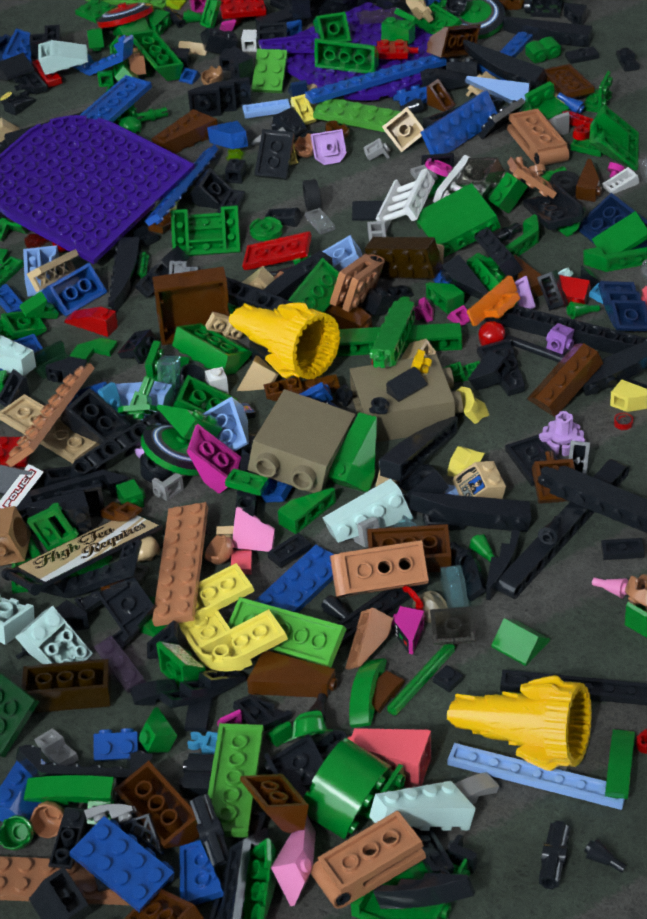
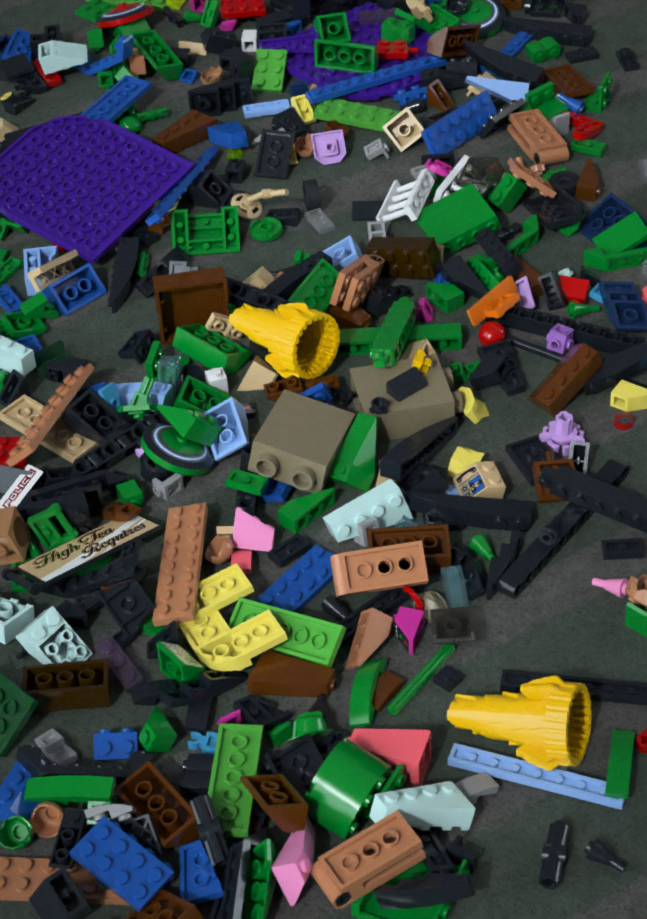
(34, 241): clear red cone -> none
(96, 319): red slope -> none
(99, 346): green tile -> none
(148, 549): tan hair -> none
(159, 20): green slope -> none
(212, 458): dark pink slope -> none
(249, 202): none -> tan dish
(277, 250): red tile -> none
(459, 316): dark pink slope -> none
(518, 641): slope -> none
(614, 169): dark pink tile -> none
(615, 138): green slope -> none
(627, 176): white slope -> none

